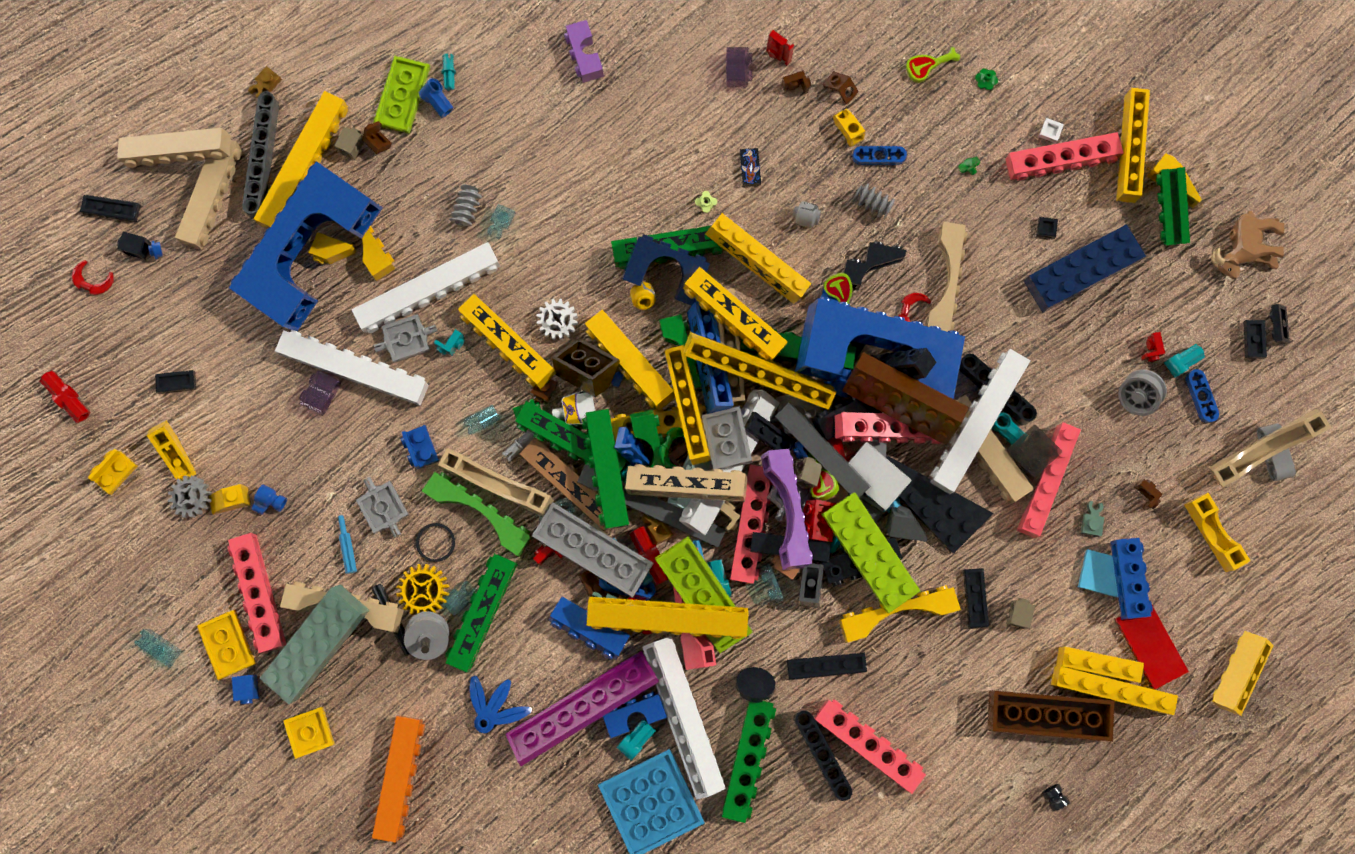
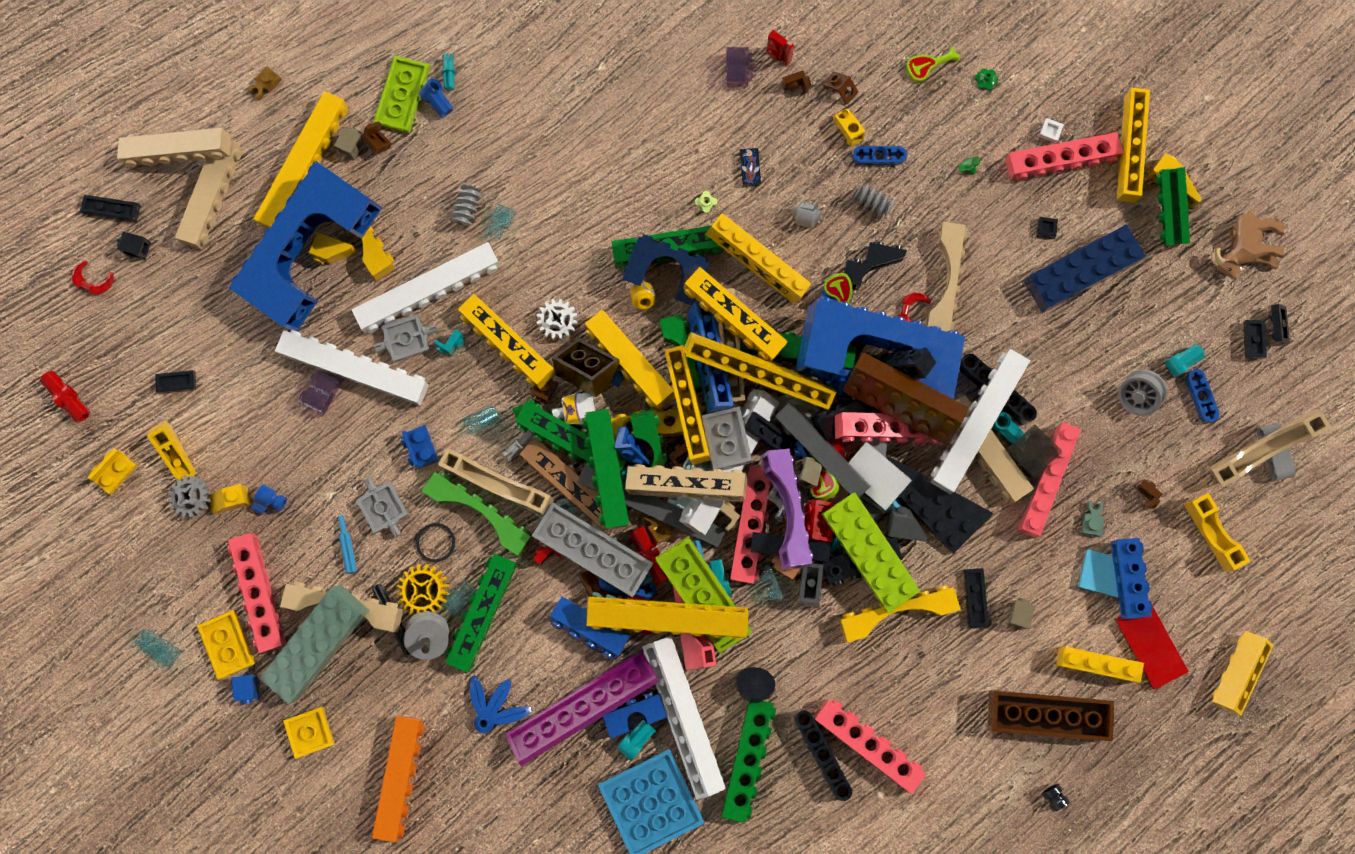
(155, 250): blue plate -> none
(257, 147): dark grey beam -> none
(580, 36): medium lavender arch -> none
(672, 434): green piece -> none
(826, 666): black tile -> none
(1114, 690): yellow brick -> none
(1155, 345): red bracket -> none

